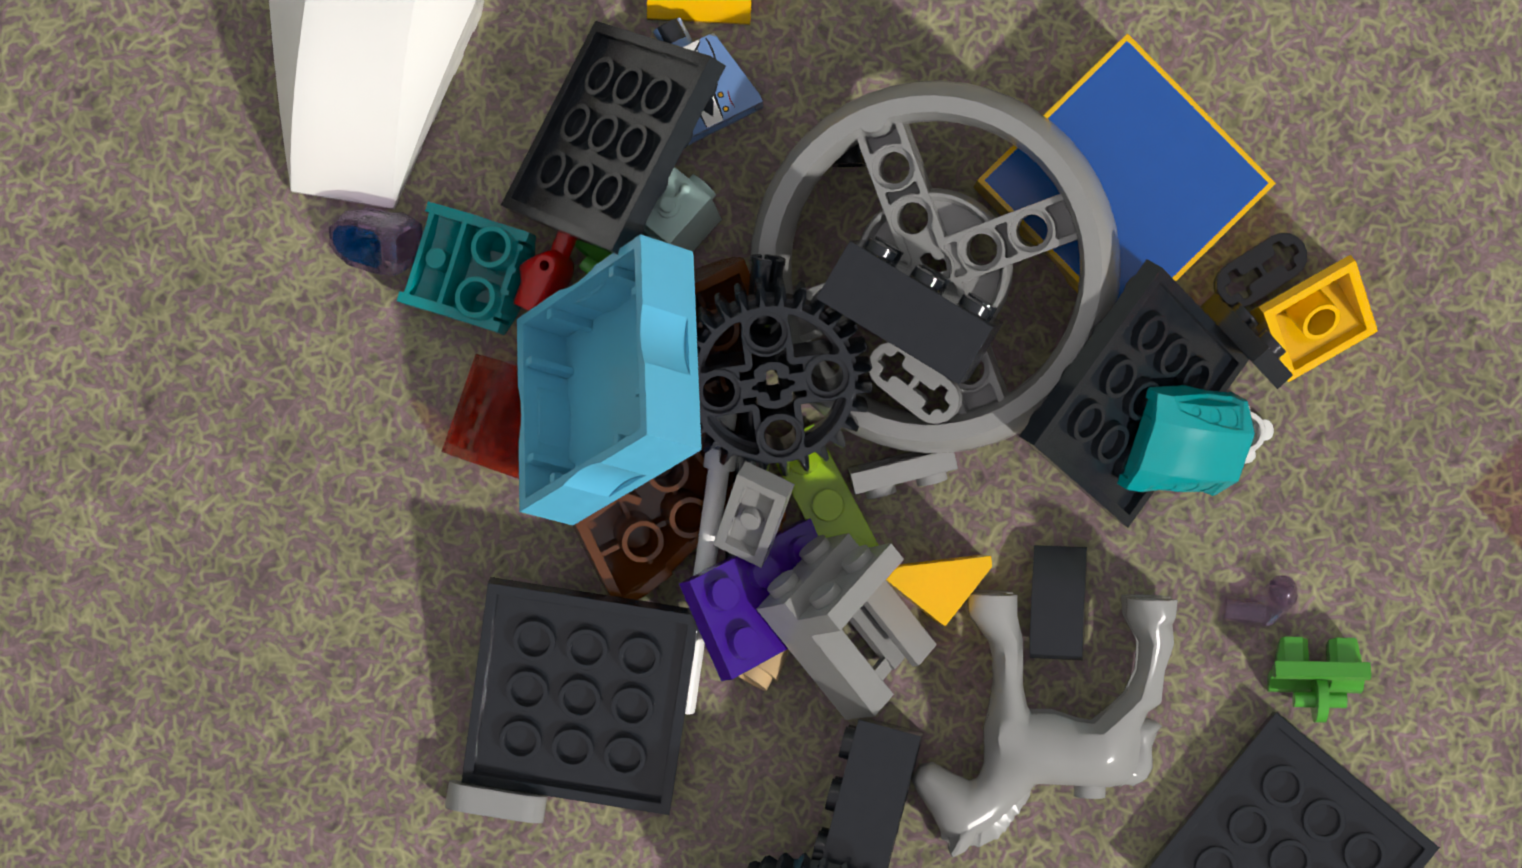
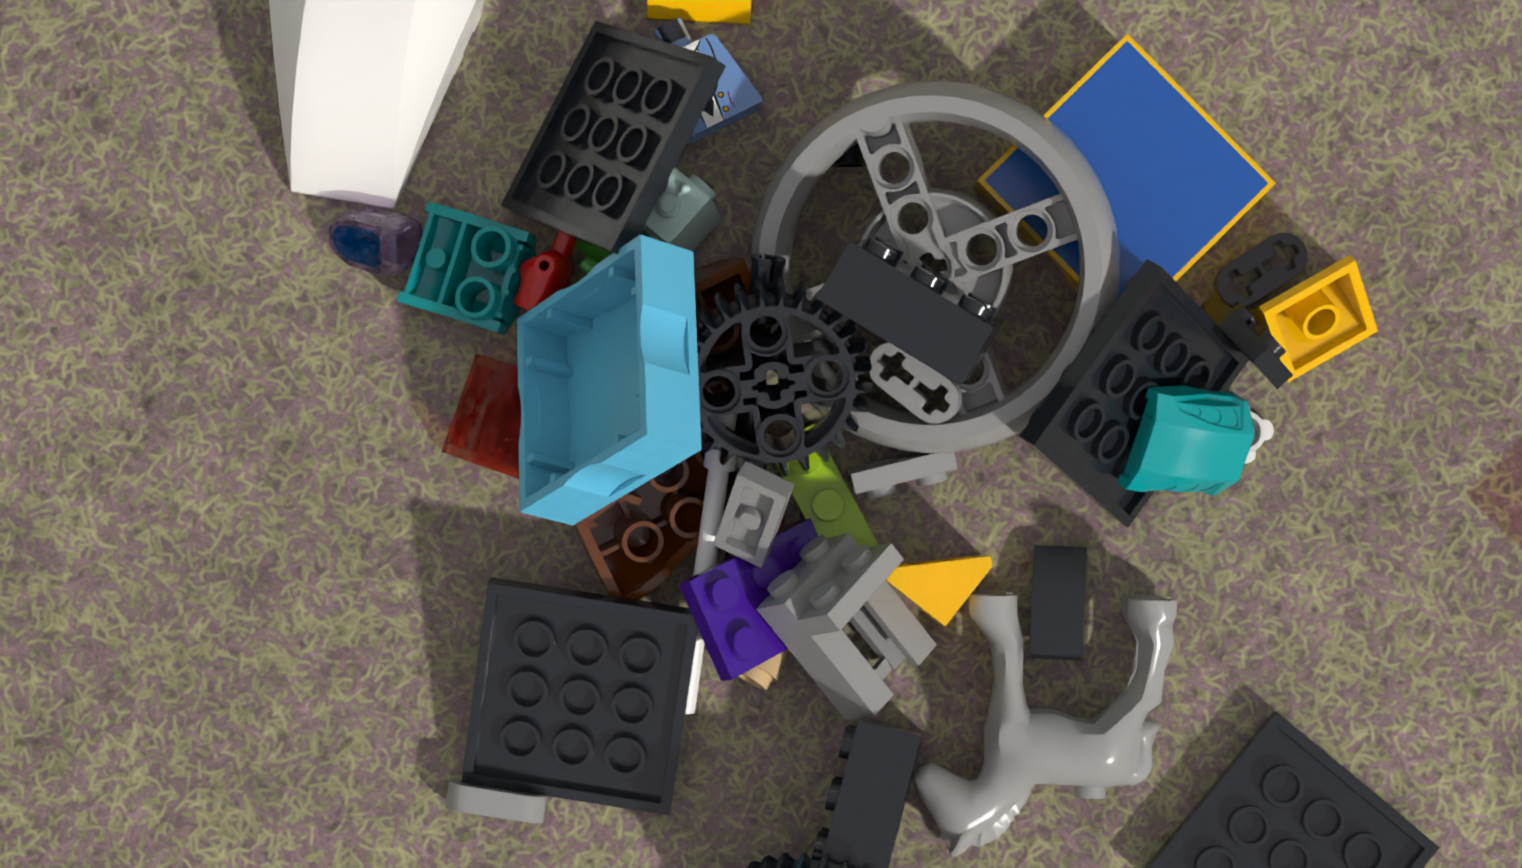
(1266, 606): clear purple arm -> none
(1318, 683): bright green hips -> none

